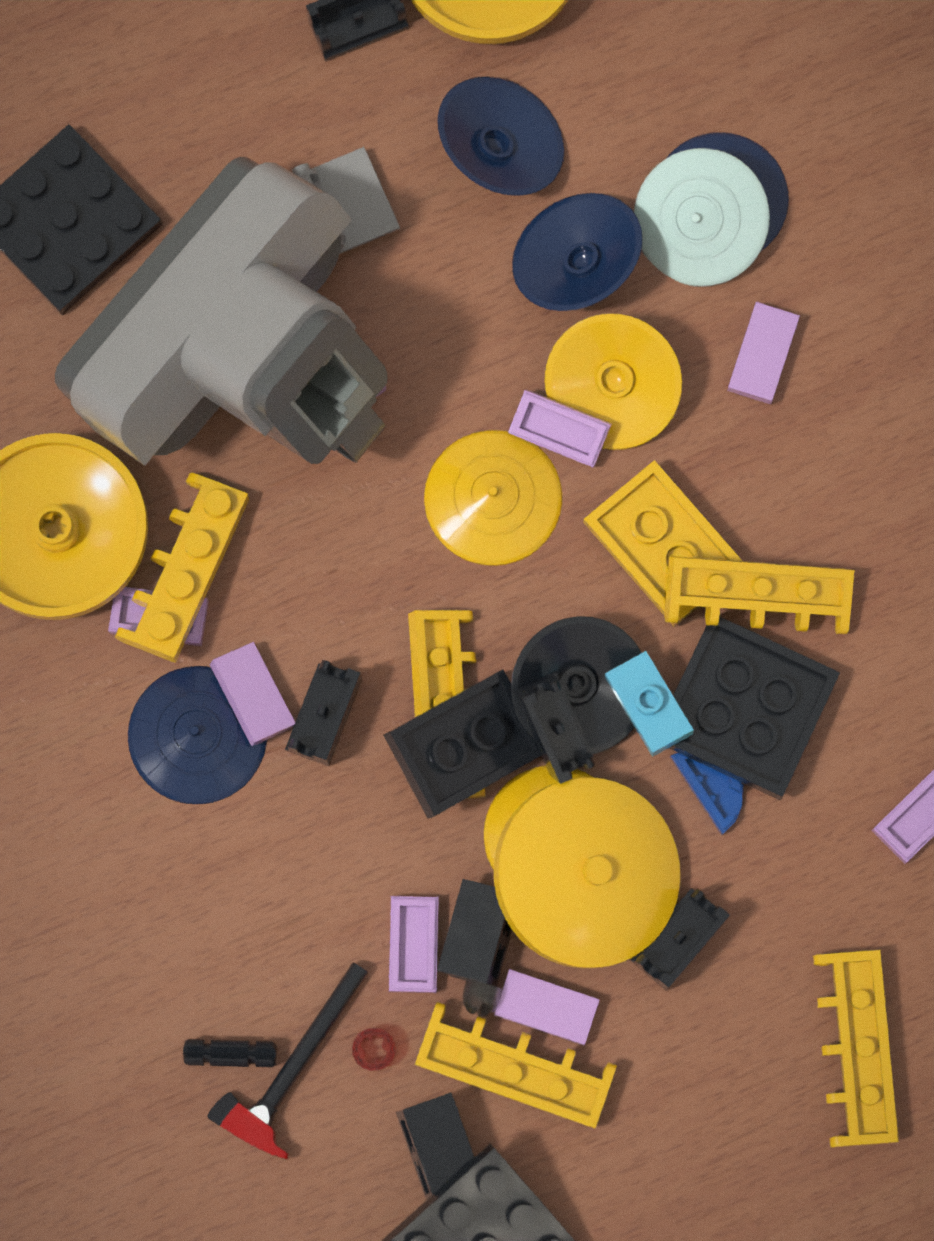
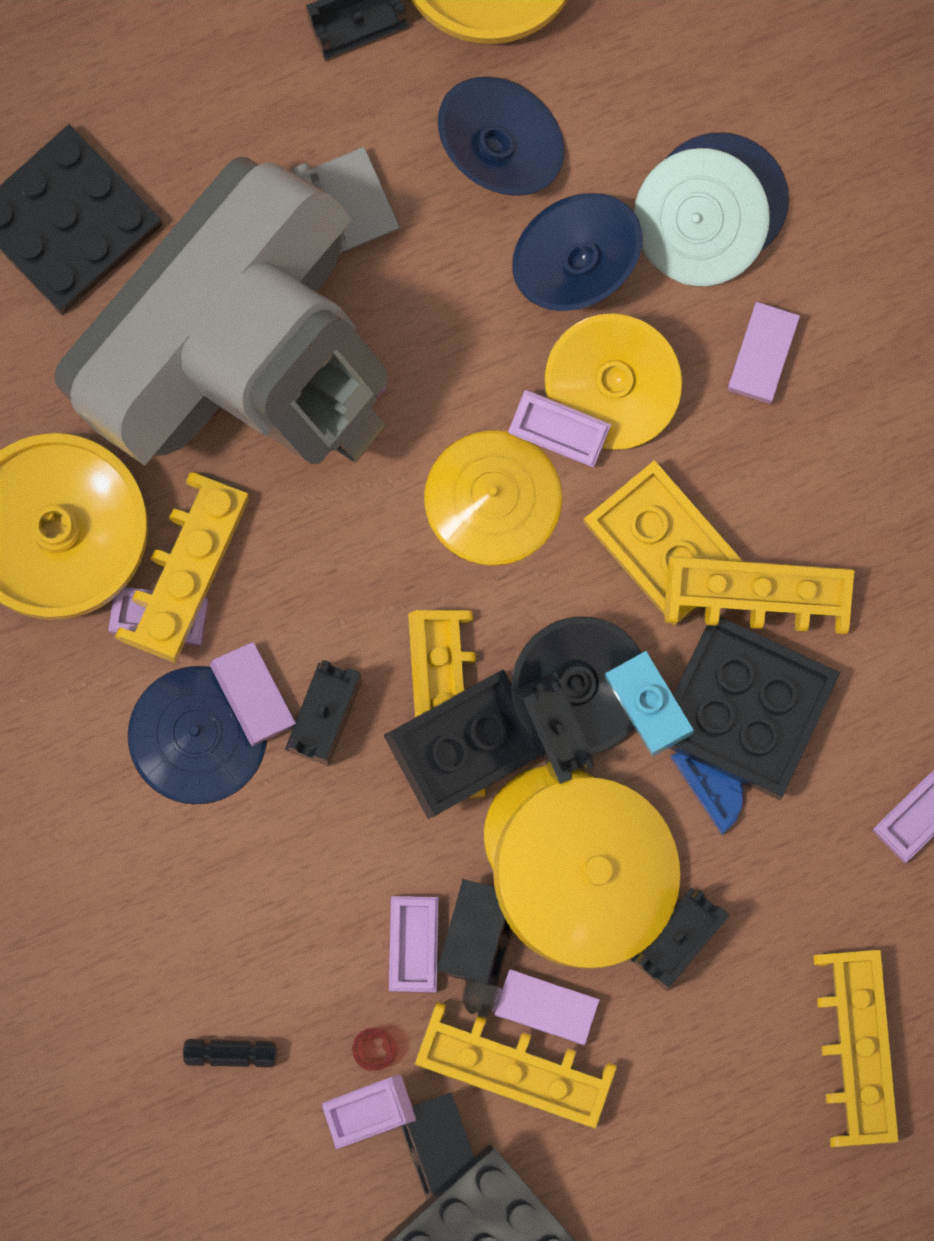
(255, 1124): black piece -> none
(368, 1111): none -> lavender tile

